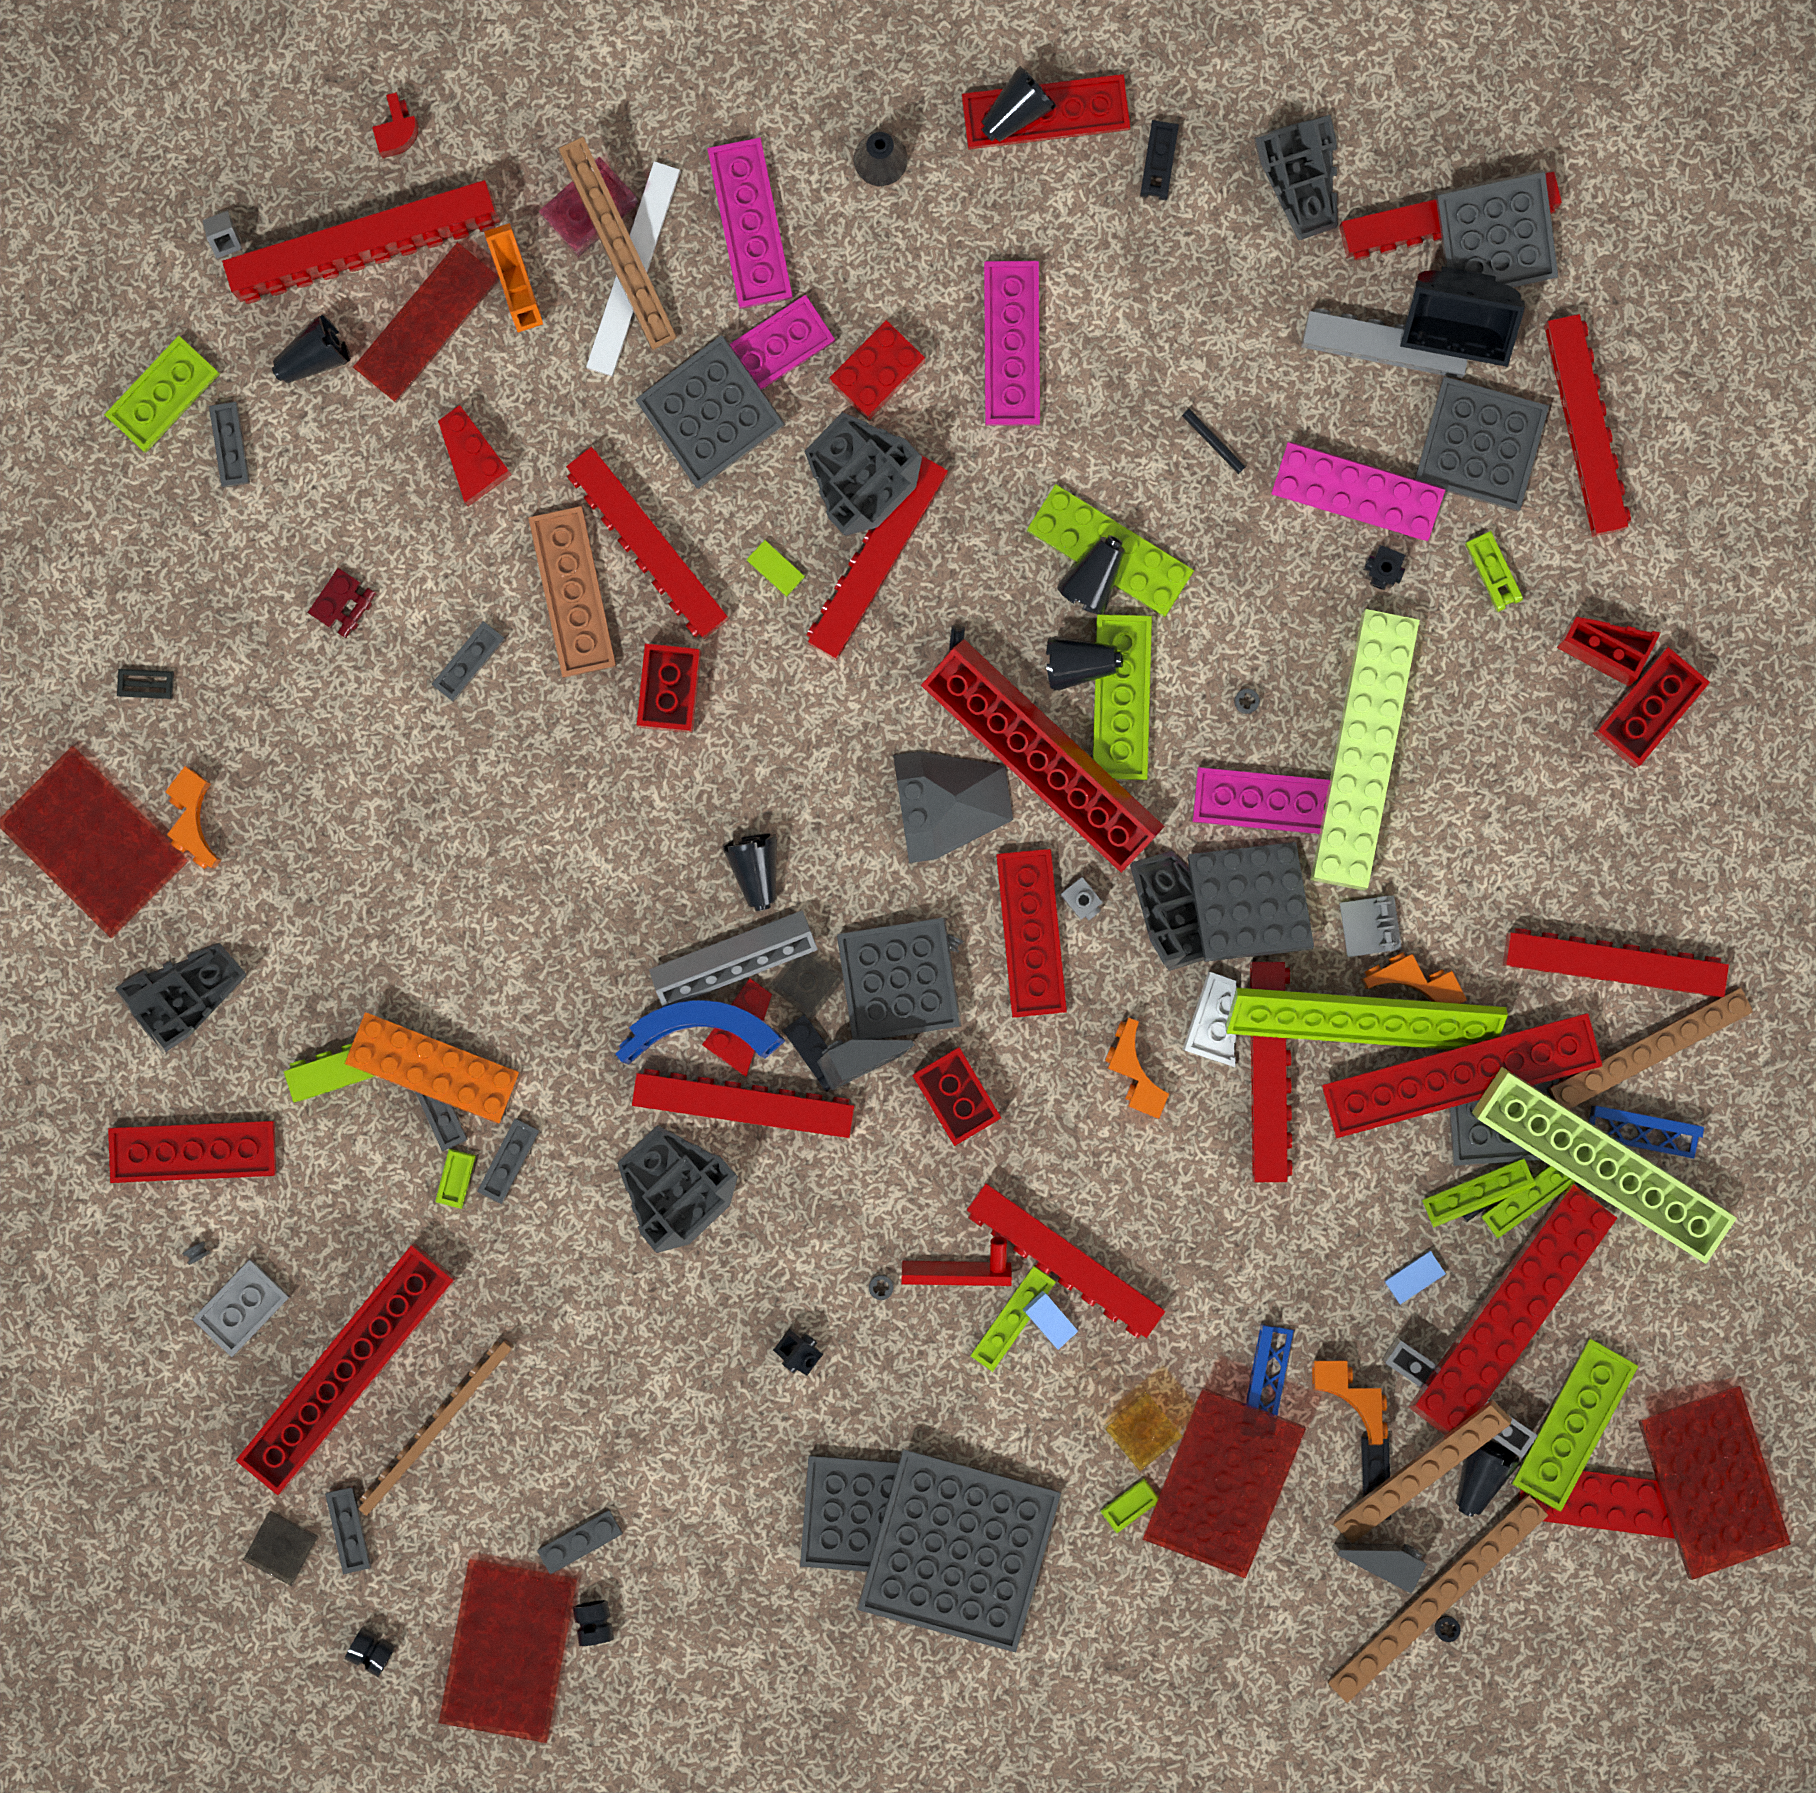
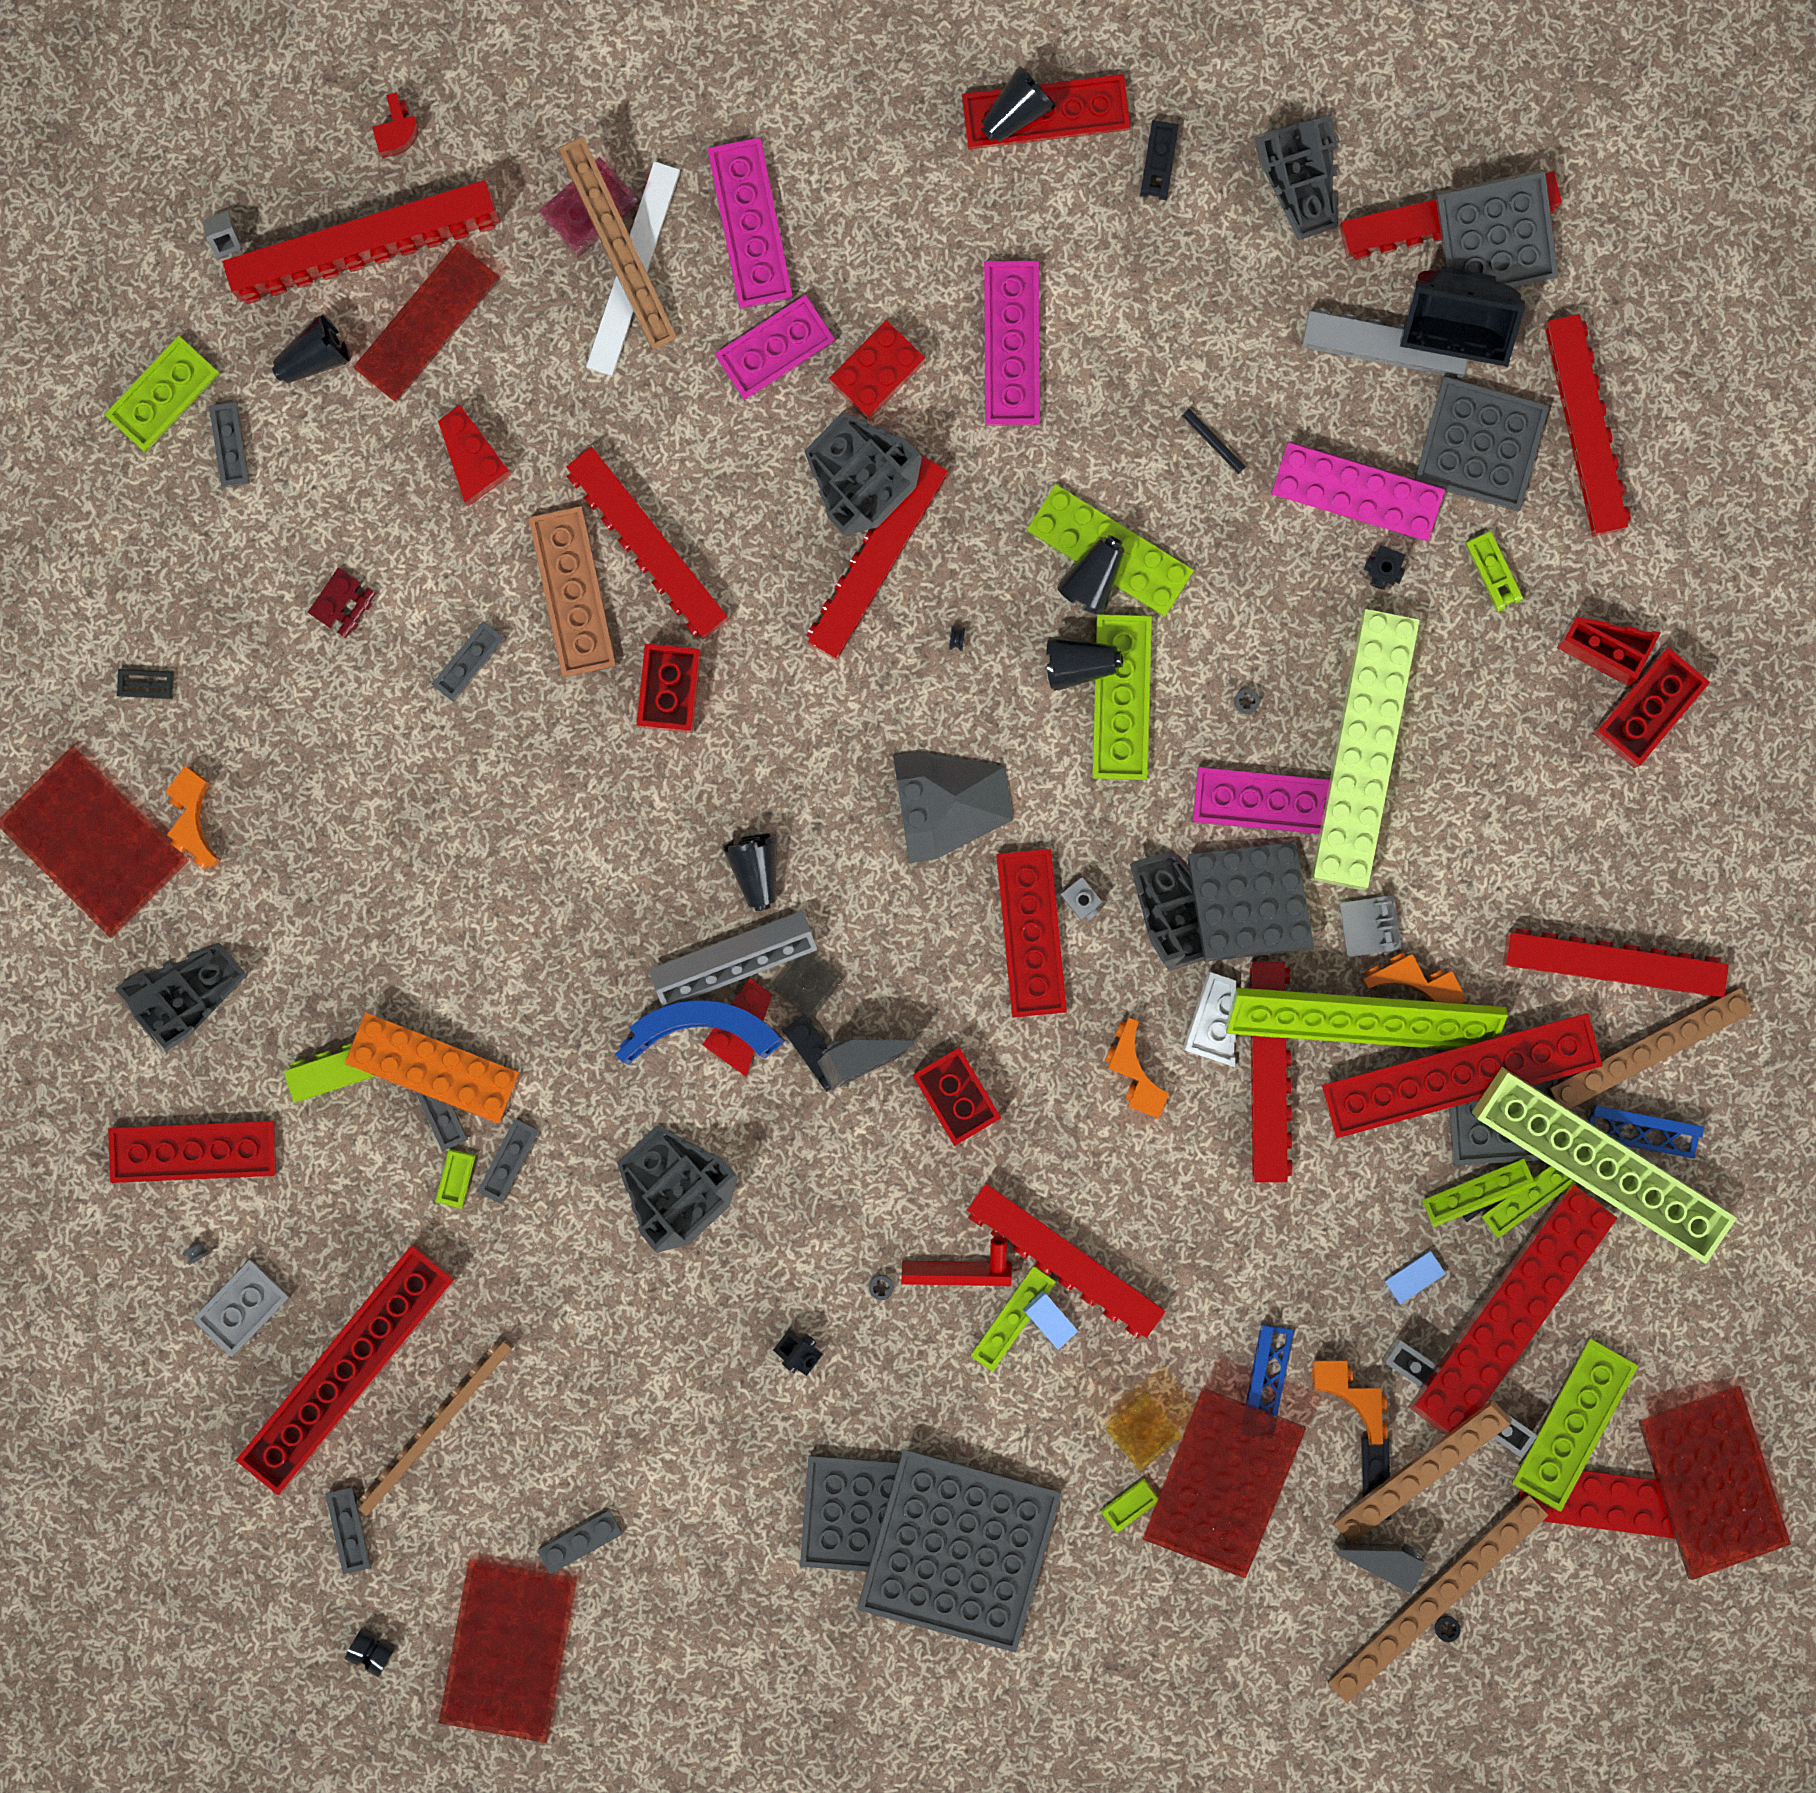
(280, 1548): clear smoke plate -> none
(513, 277): orange arch -> none
(590, 1613): black wheel -> none
(710, 412): dark grey plate -> none
(743, 1105): red brick -> none
(775, 568): lime tile -> none
(880, 159): black cone -> none
(899, 980): dark grey plate -> none
(954, 943): dark grey bush -> none
(1042, 755): red brick -> none
(1484, 1476): black cone -> none

